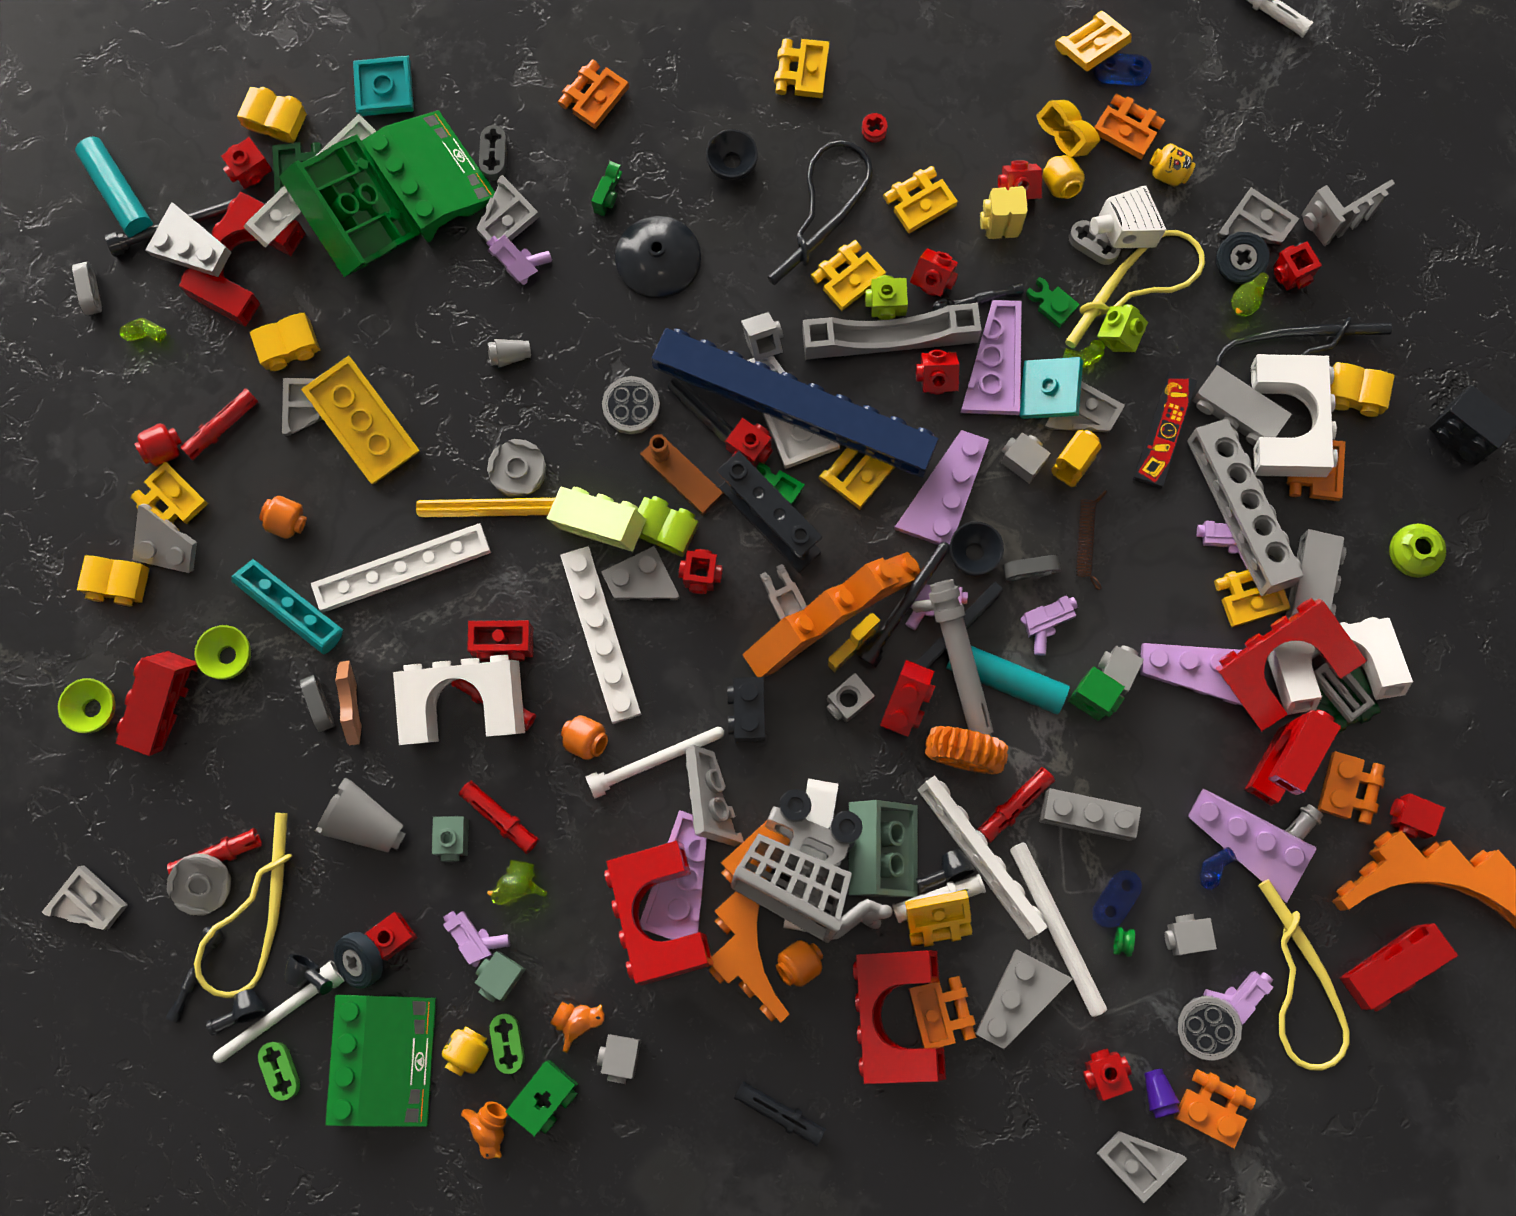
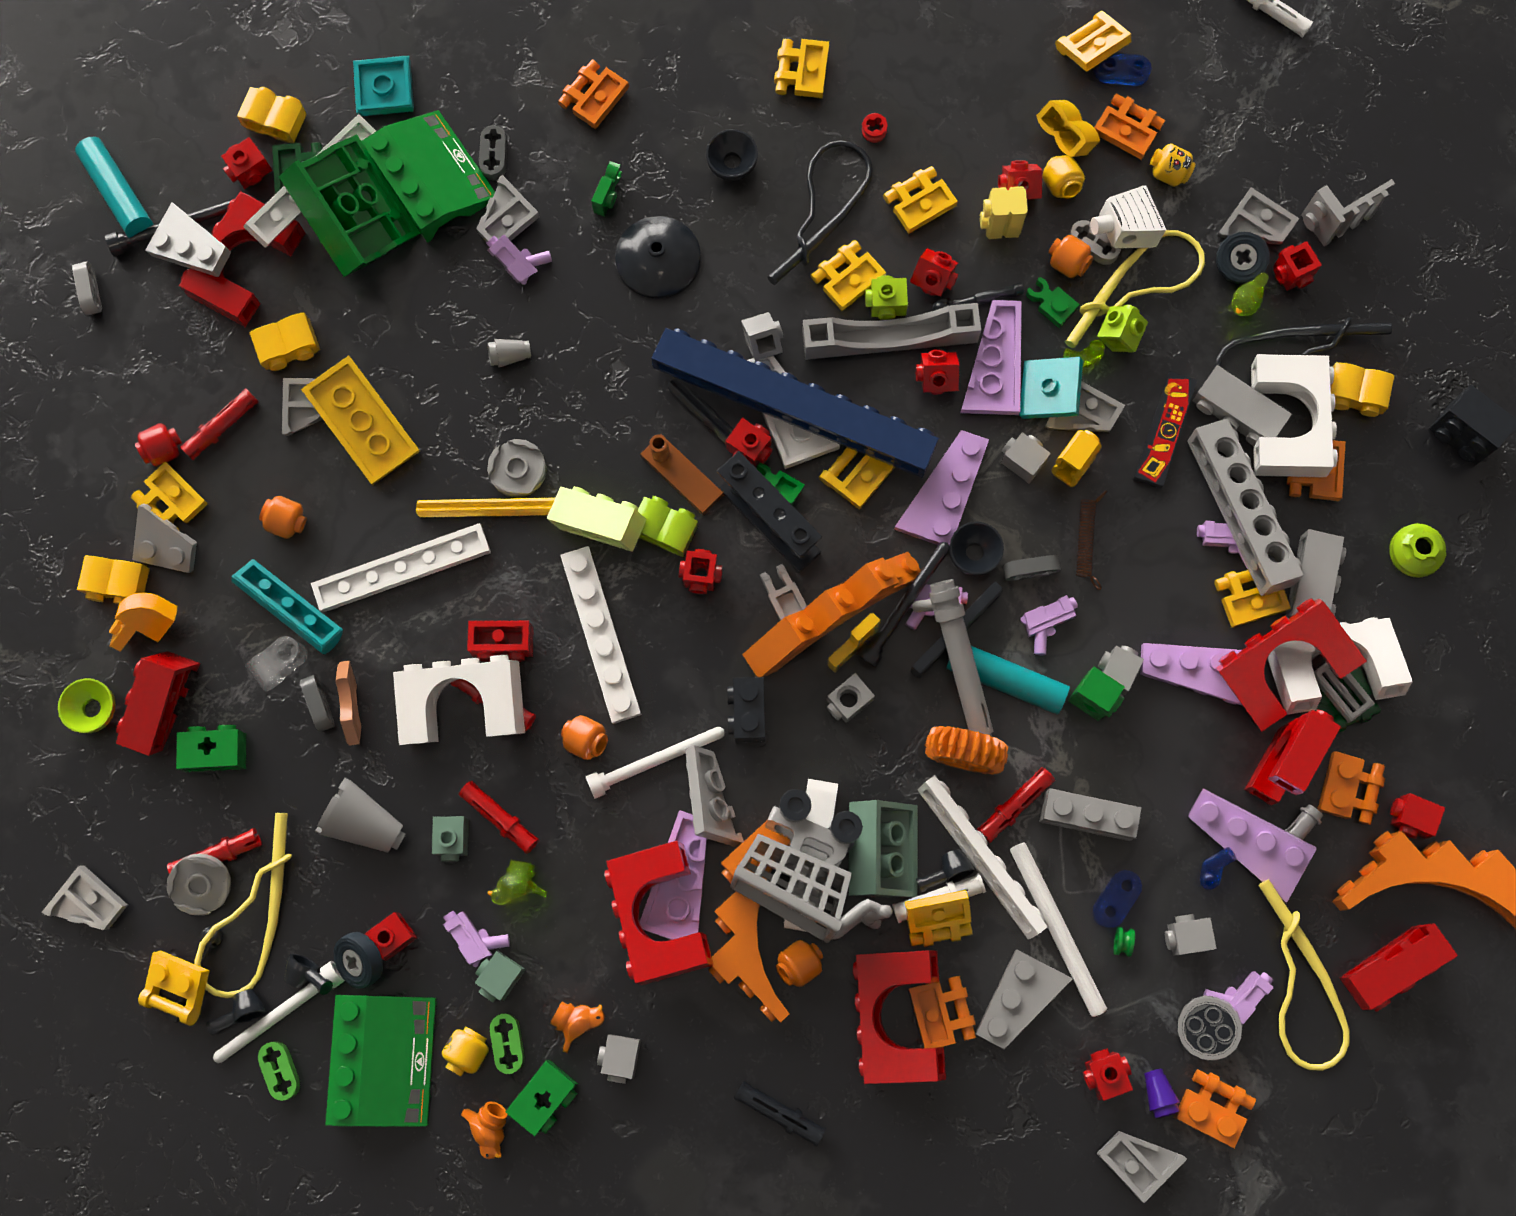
(141, 328): clear neon green arm -> none
(144, 614): none -> light orange brick
(178, 978): none -> yellow plate
(210, 647): lime piece -> none
(228, 754): none -> green brick
(273, 664): none -> clear piece
(631, 405): tile -> none
(640, 578): light grey wing -> none
(909, 693): red brick -> none
(1070, 256): none -> orange head

